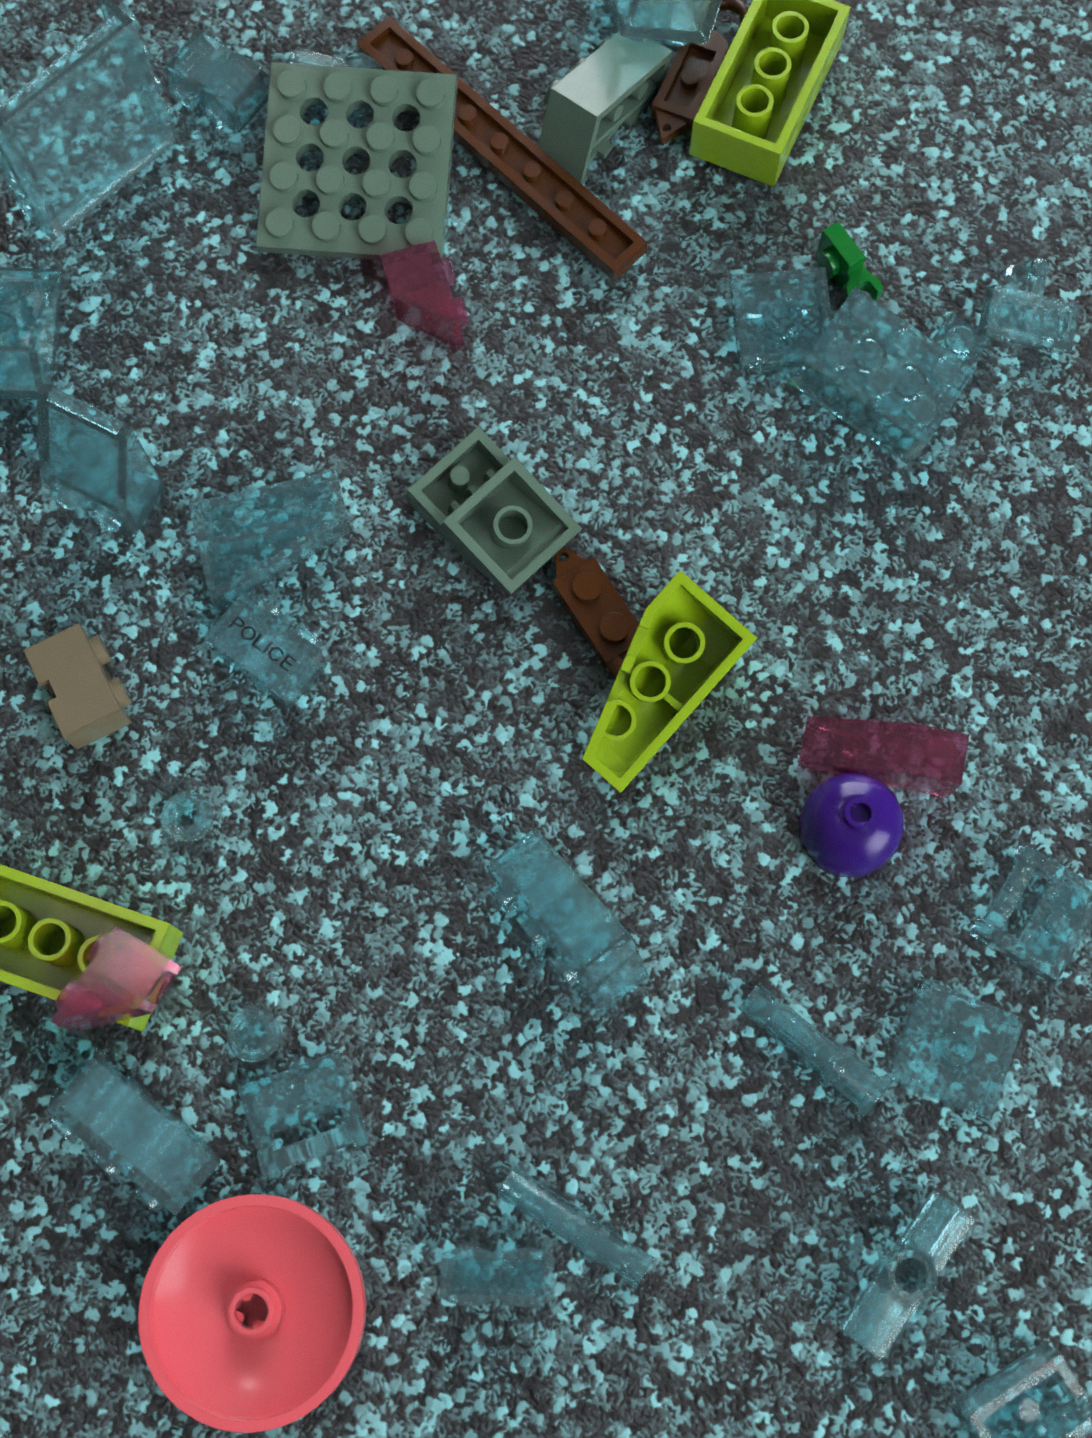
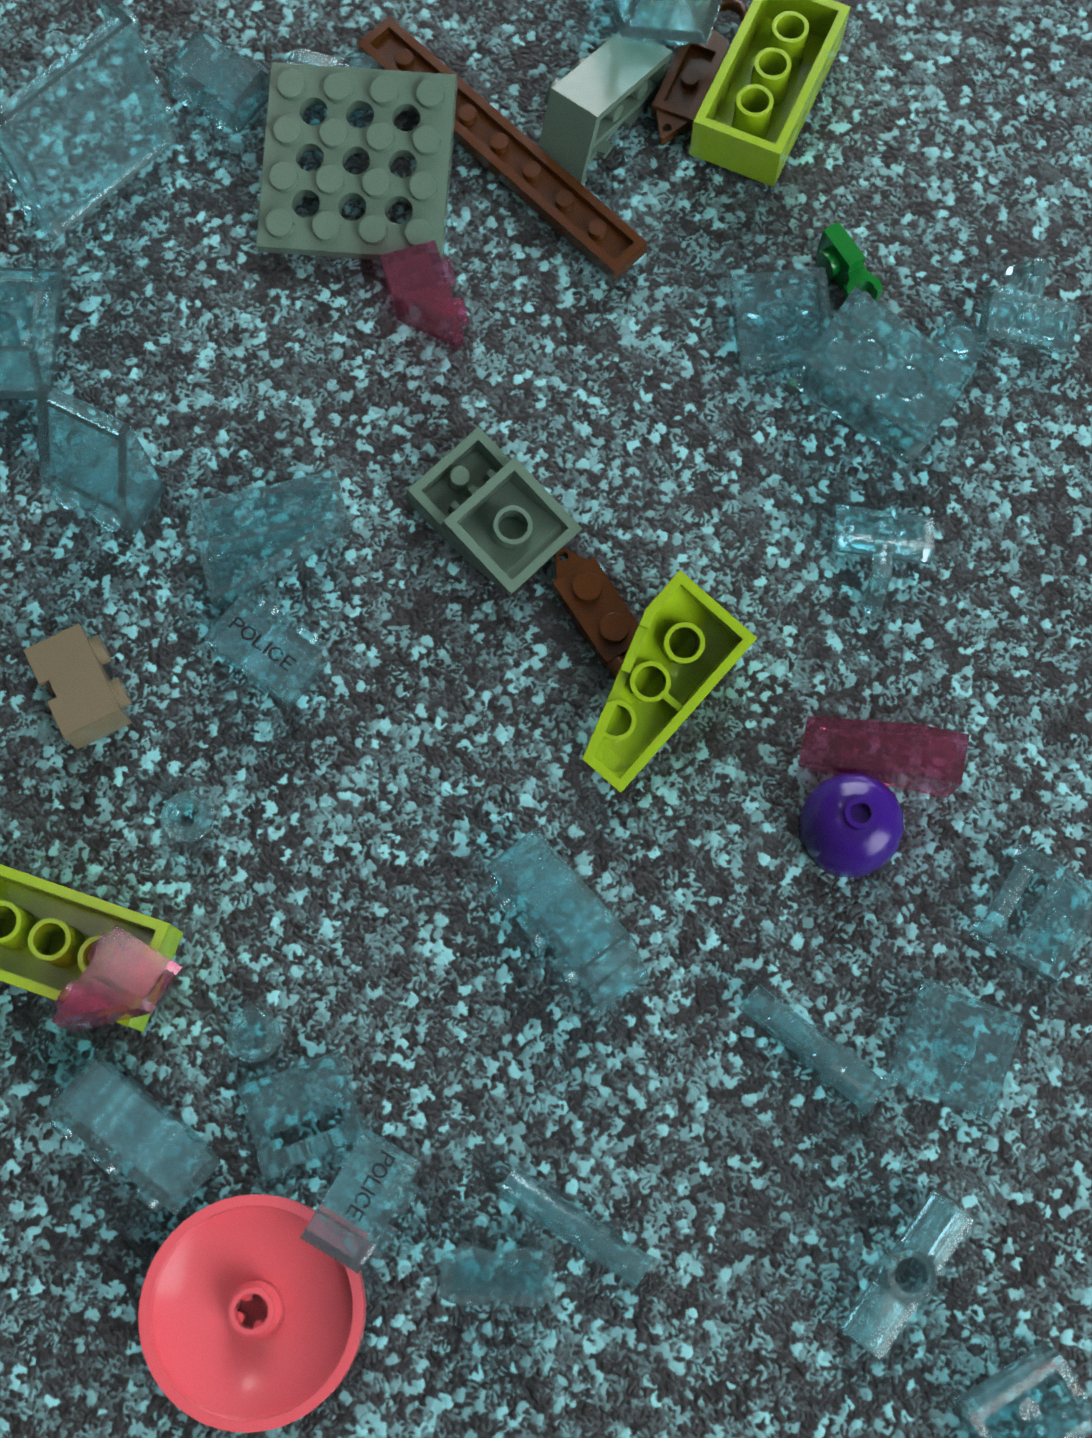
(362, 1202): none -> clear light blue brick
(884, 538): none -> clear light blue plate

